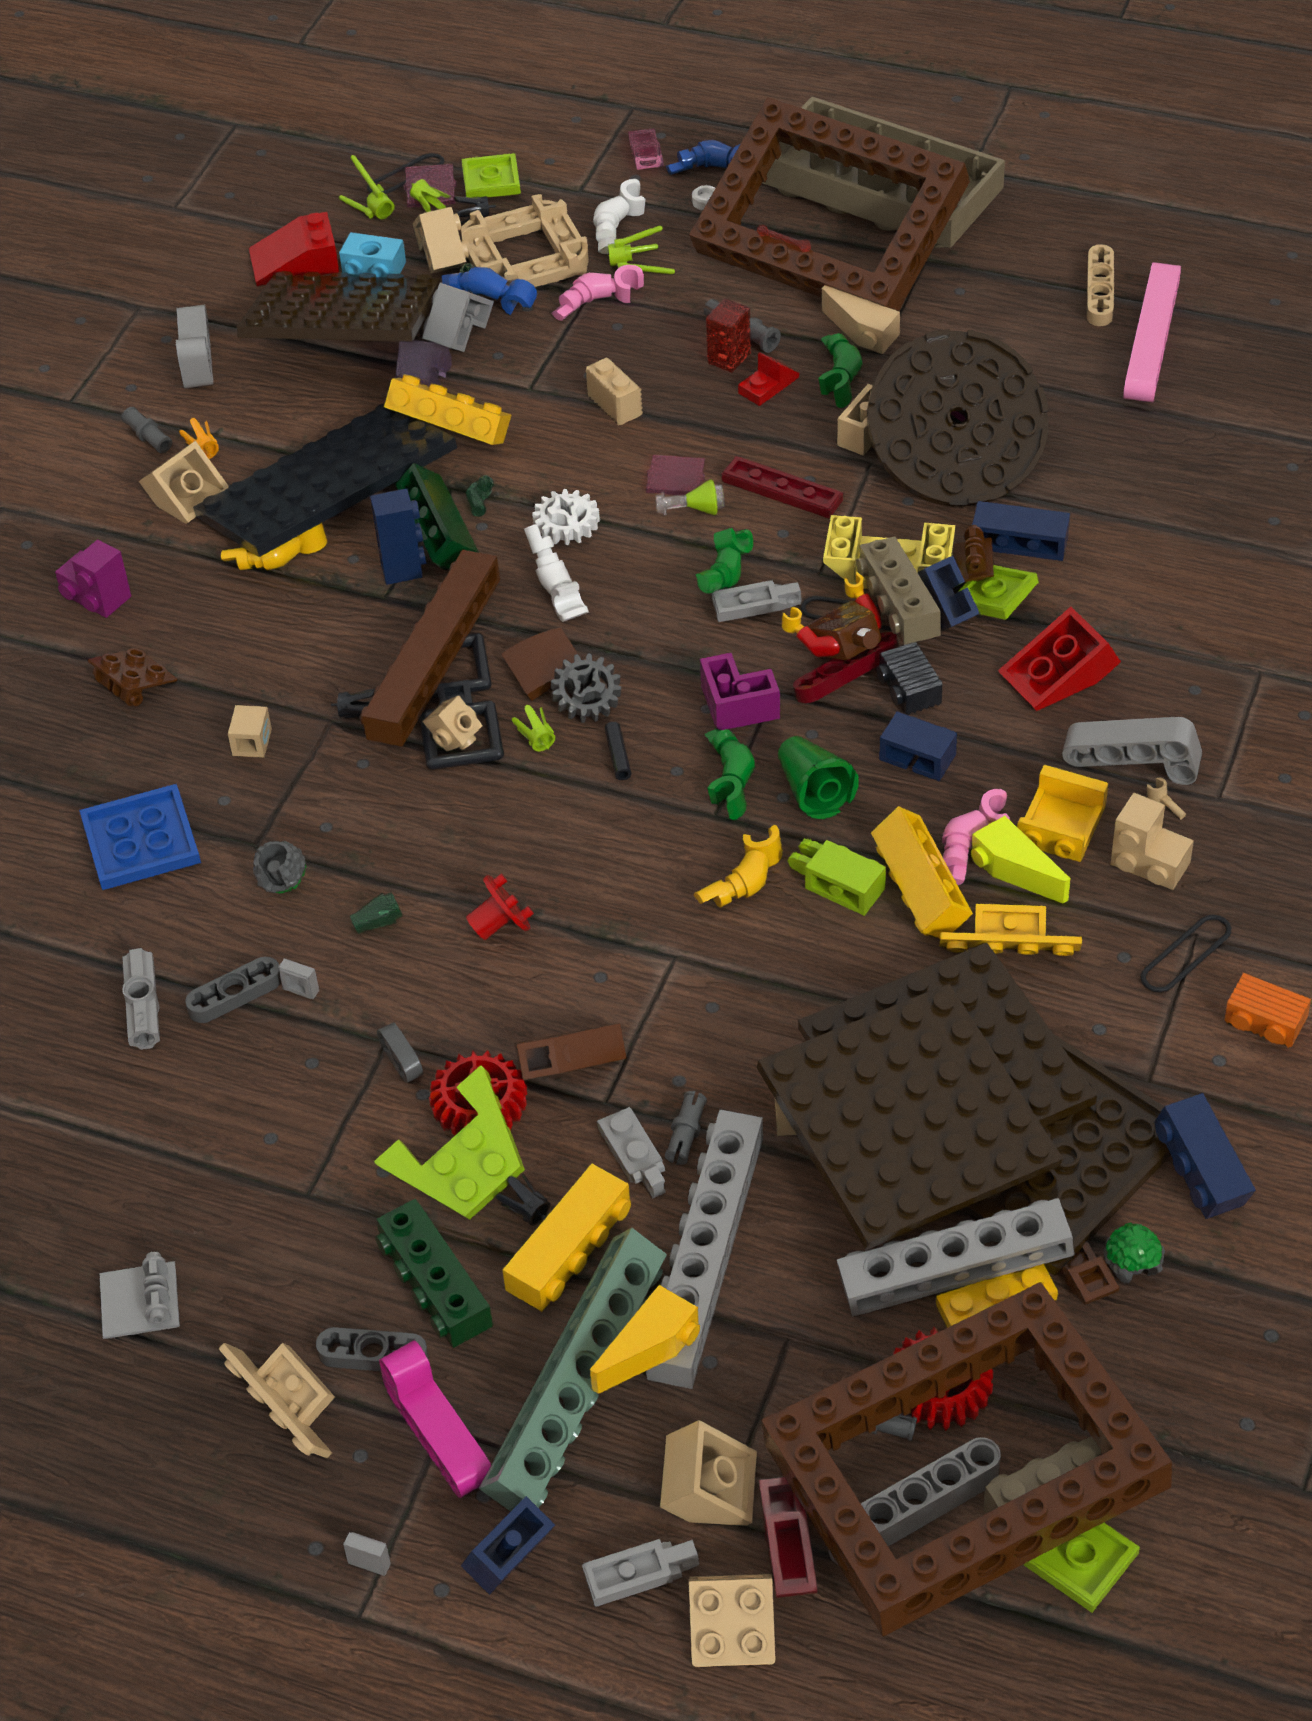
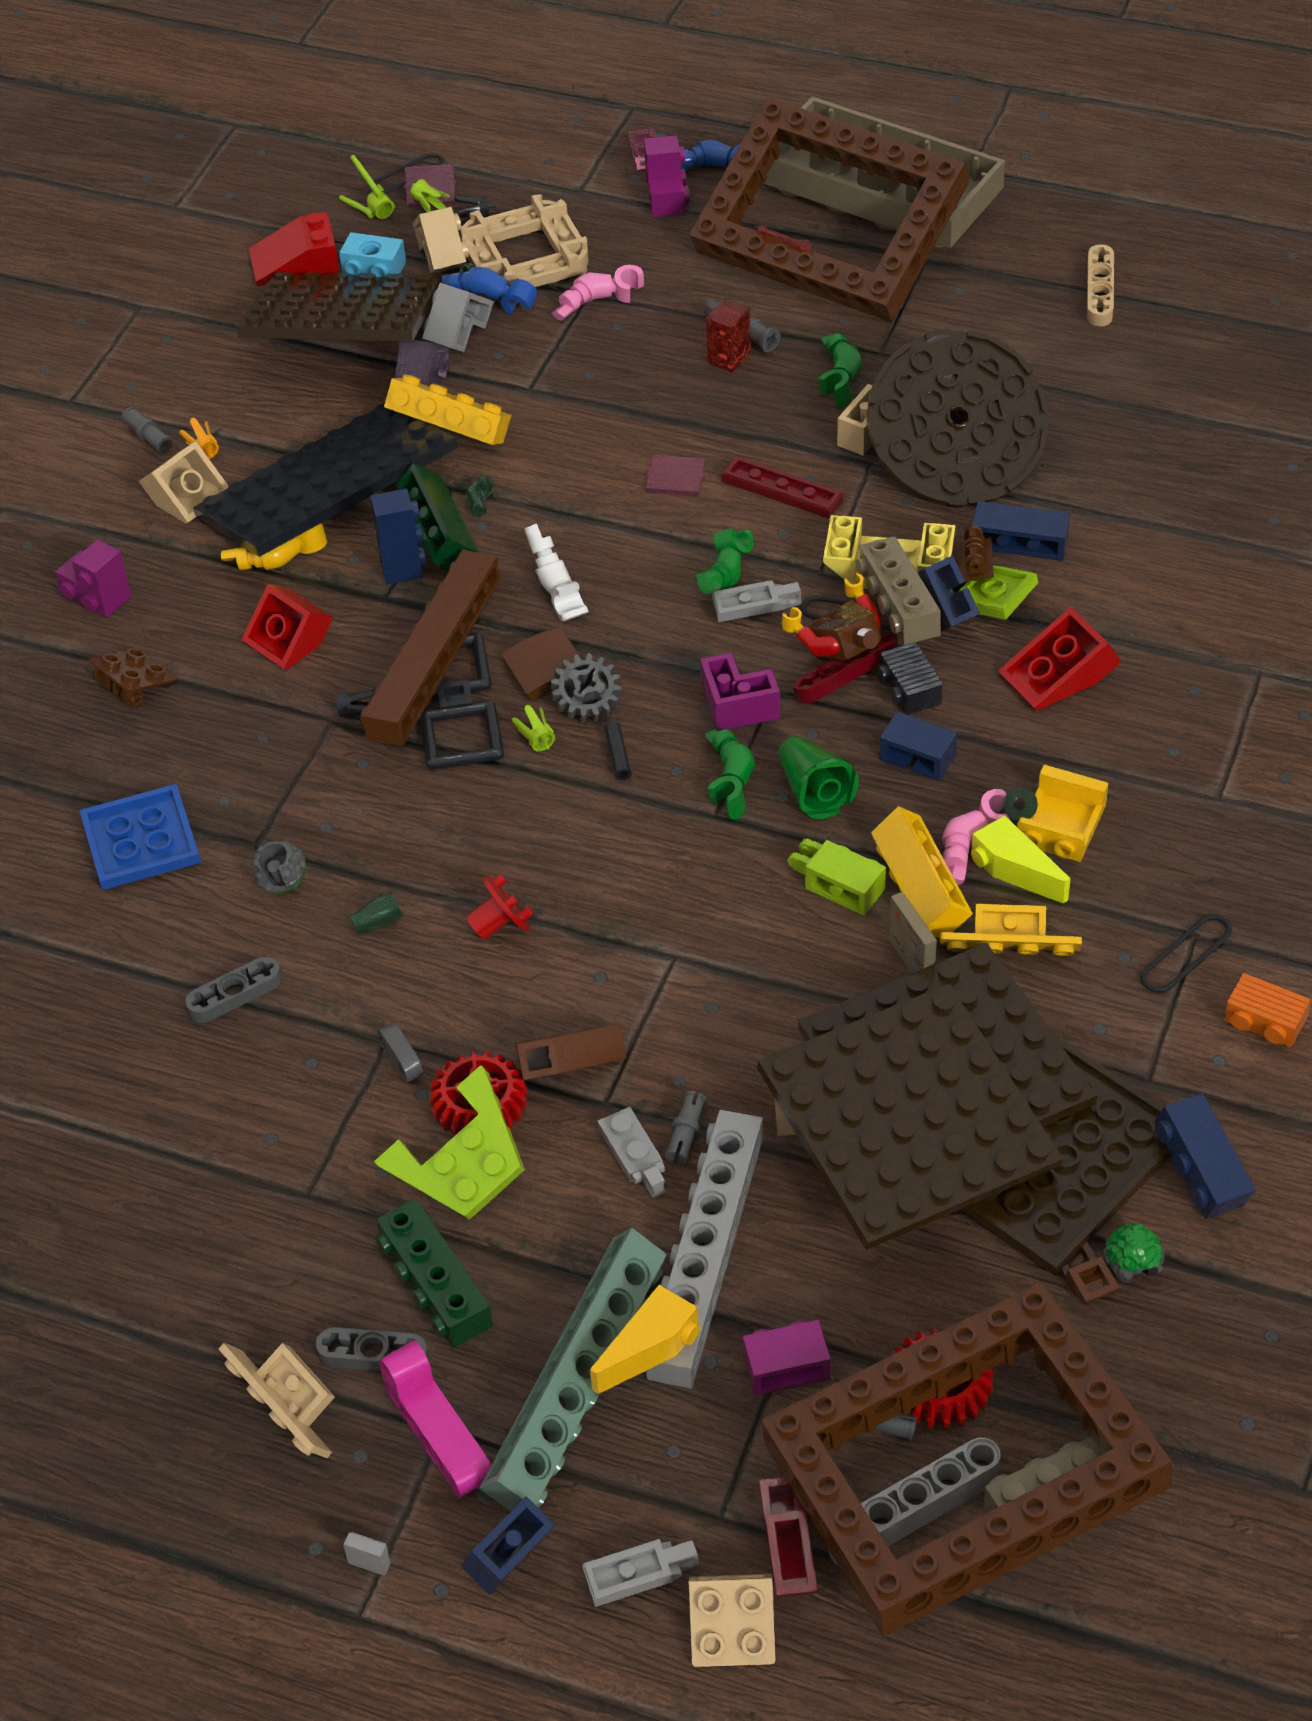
(139, 1298): light grey hinge -> none
(141, 999): light grey piece -> none
(194, 346): light grey beam -> none
(249, 731): tan brick -> none
(286, 626): none -> red slope
(298, 979): light grey tile -> none
(453, 724): tan brick -> none
(491, 176): lime plate -> none
(535, 1204): black piece -> none
(566, 516): white gear -> none
(567, 1238): yellow brick -> none
(611, 211): white piece -> none
(614, 391): tan brick -> none
(621, 254): lime plant -> none
(665, 177): none -> magenta brick
(701, 196): white tile -> none
(704, 498): piece -> none
(708, 1476): tan slope -> none
(750, 874): yellow piece -> none
(767, 380): red slope -> none
(786, 1357): none -> magenta brick
(861, 320): tan slope -> none
(910, 934): none -> dark tan tile
(975, 1264): light grey brick -> none
(976, 1297): yellow plate -> none
(1028, 807): none -> clear green cone
(1087, 1564): lime plate -> none
(1137, 742): light grey beam -> none
(1146, 847): tan brick -> none
(1152, 332): bright pink beam -> none
(1160, 795): tan hand -> none

